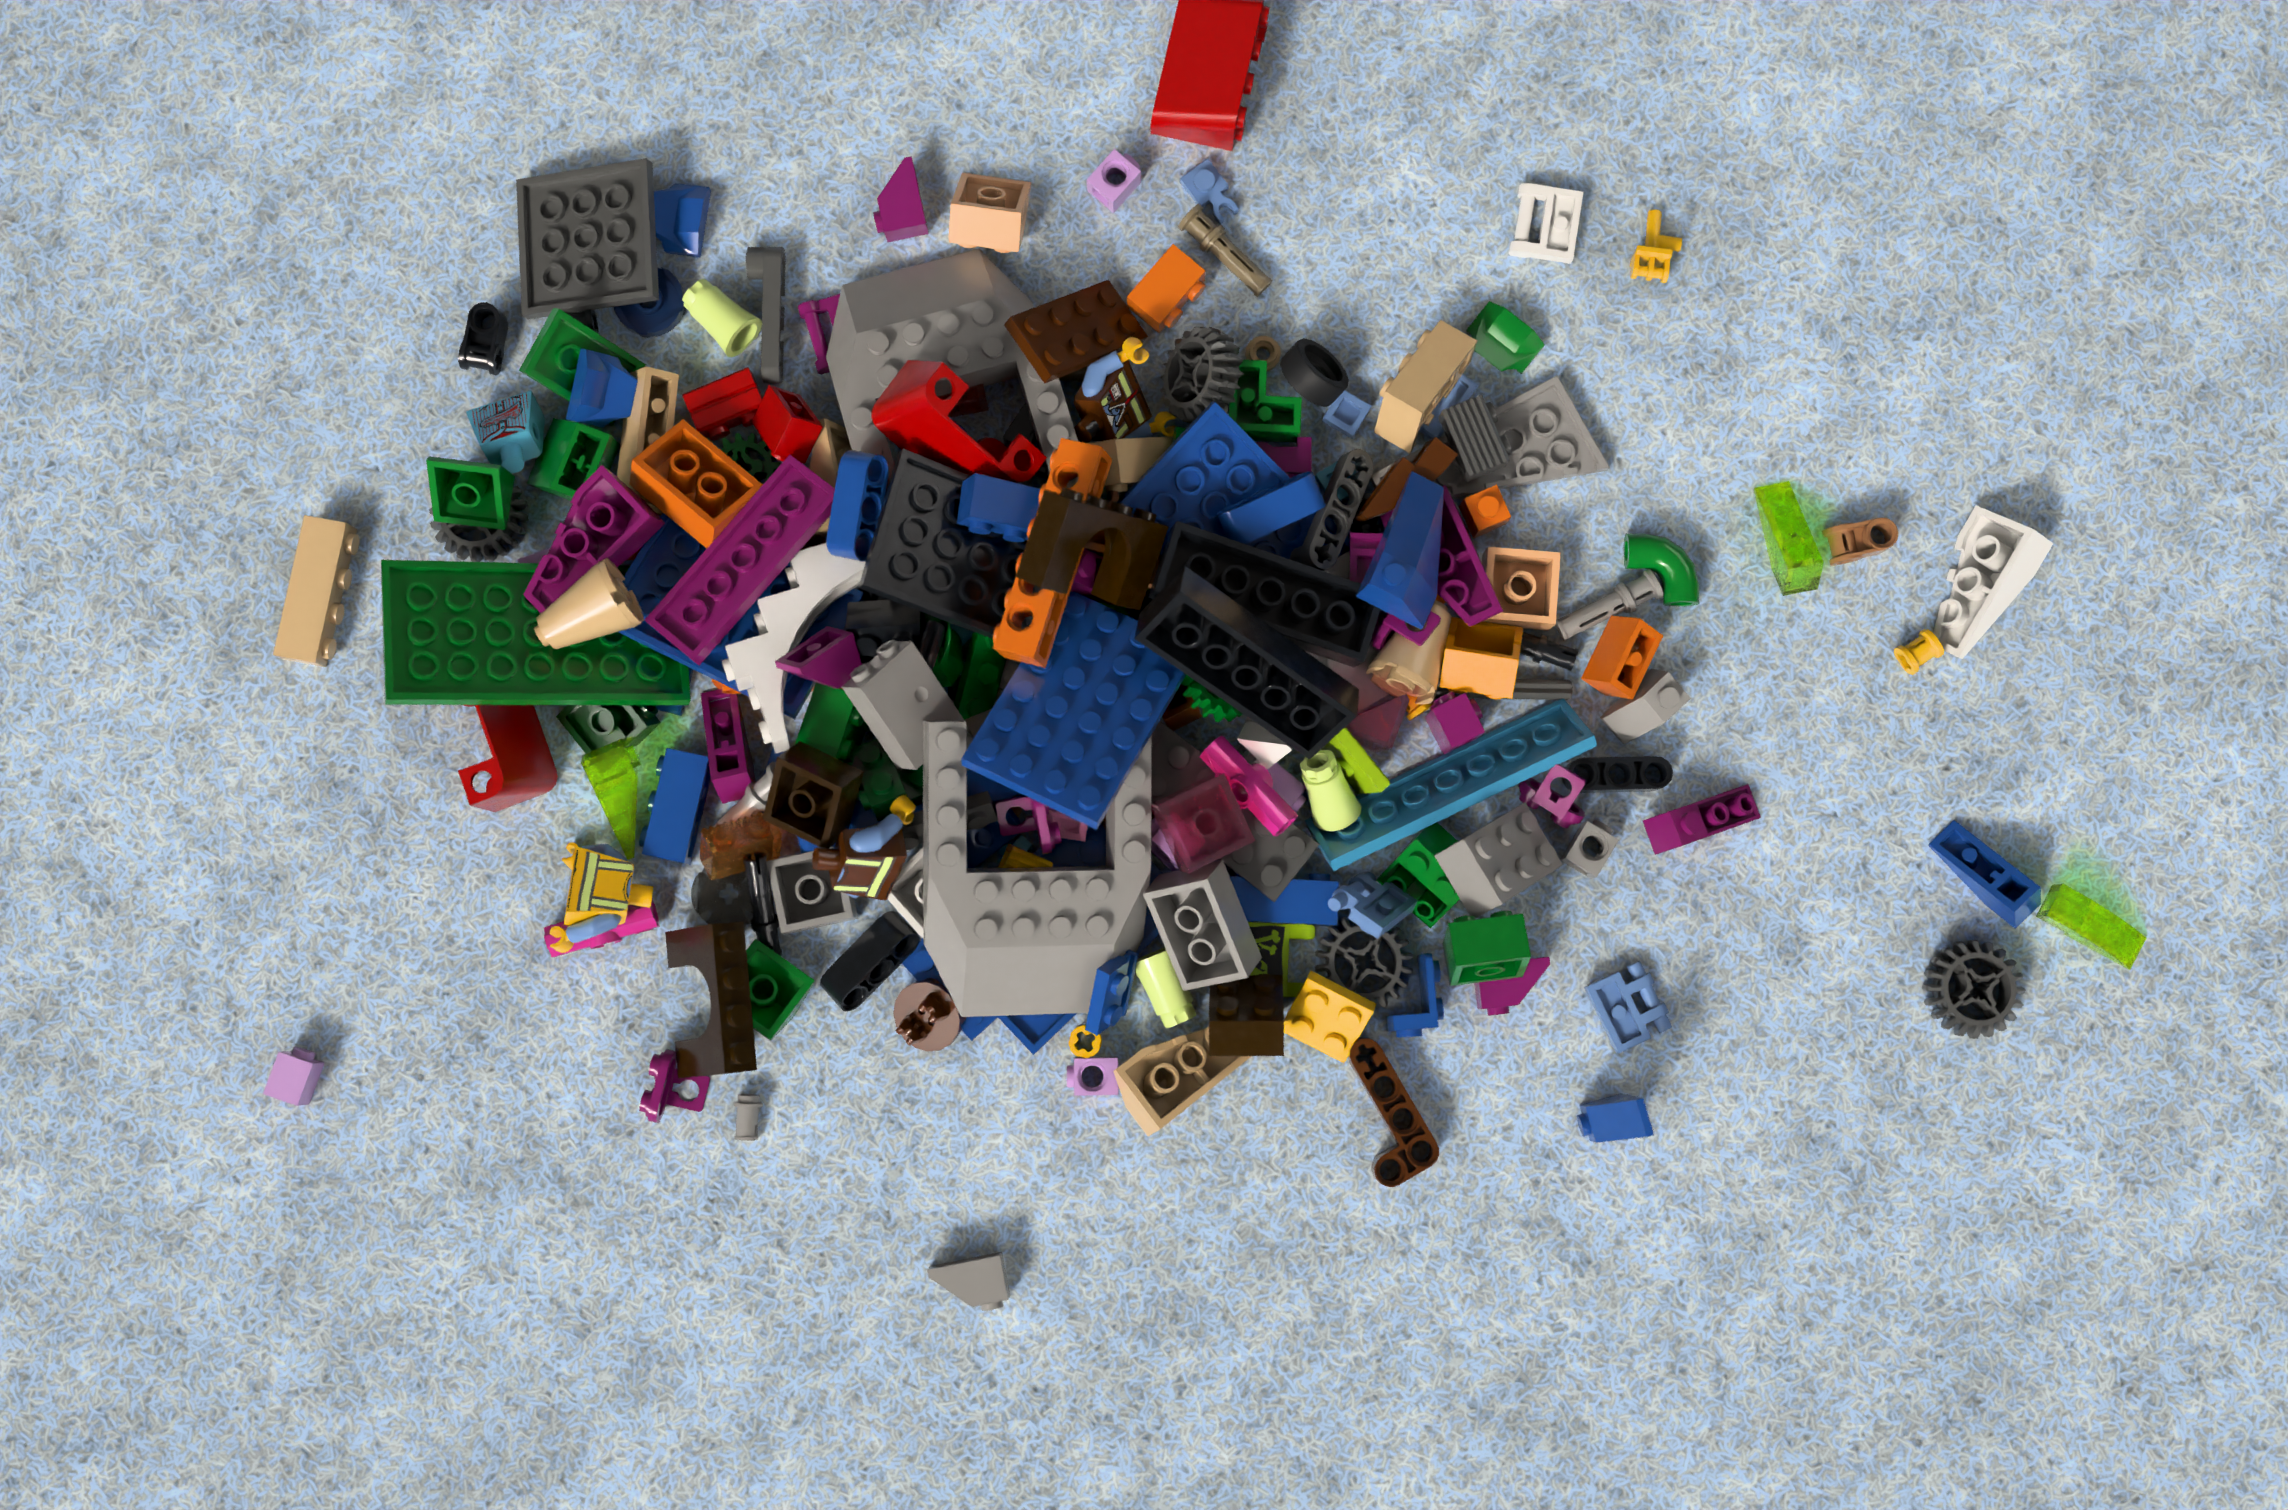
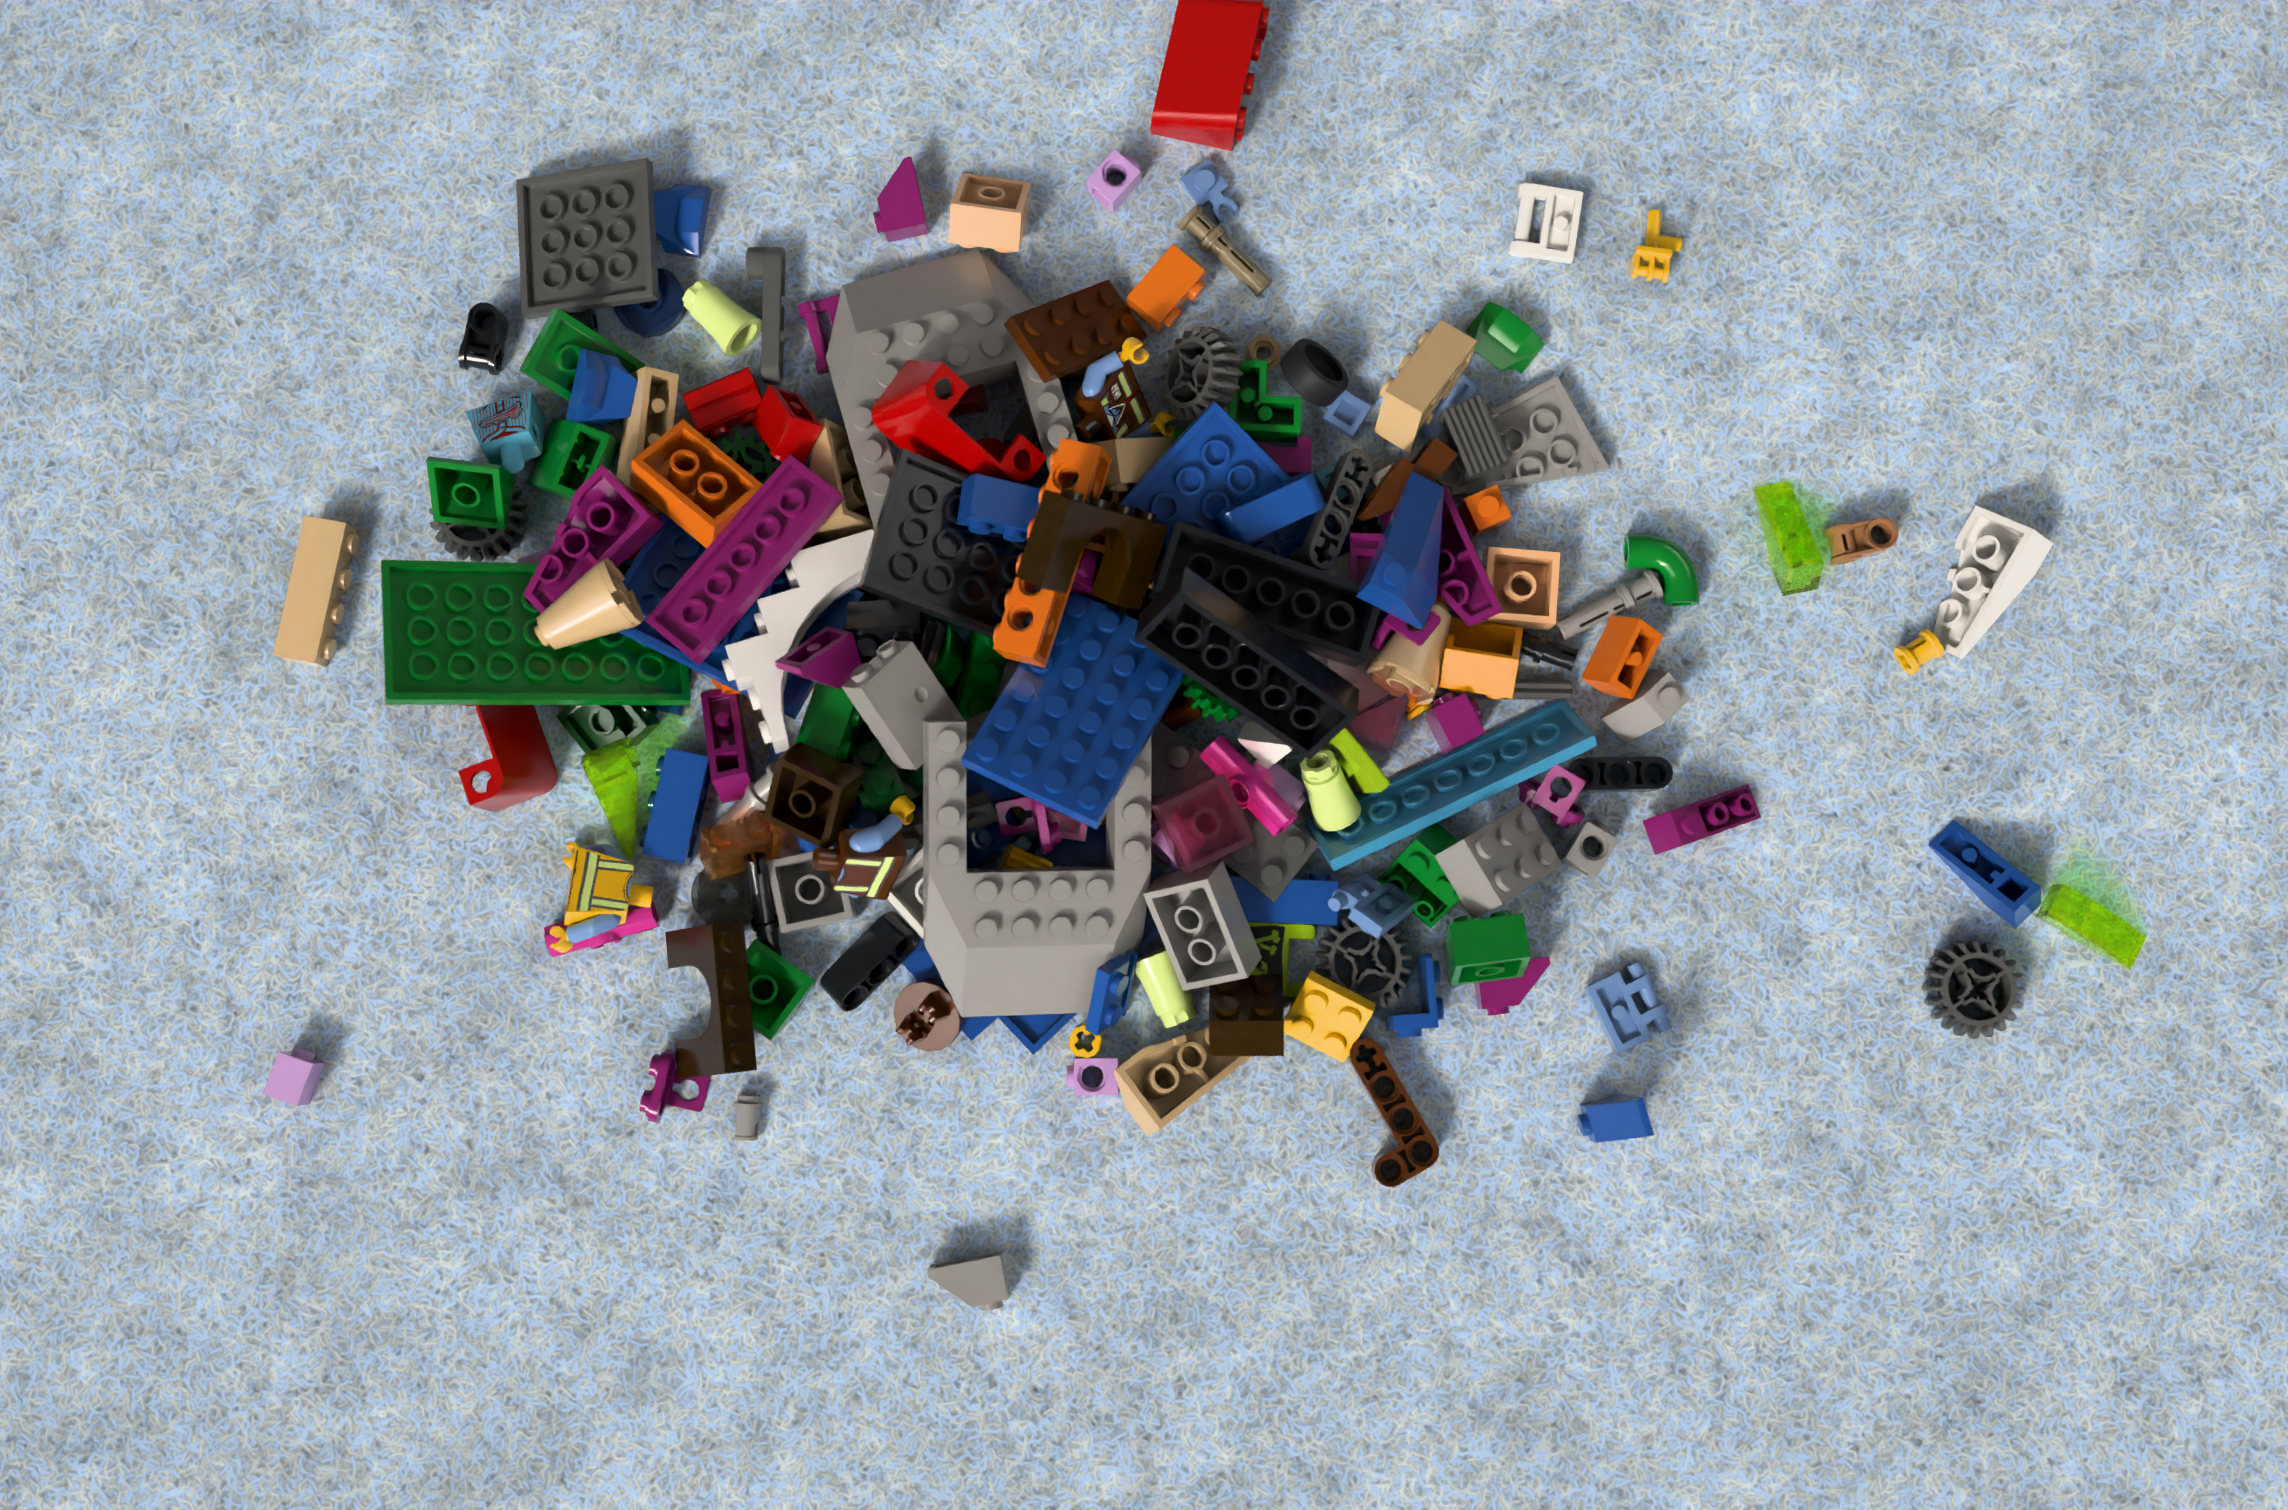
(856, 504): blue beam -> none

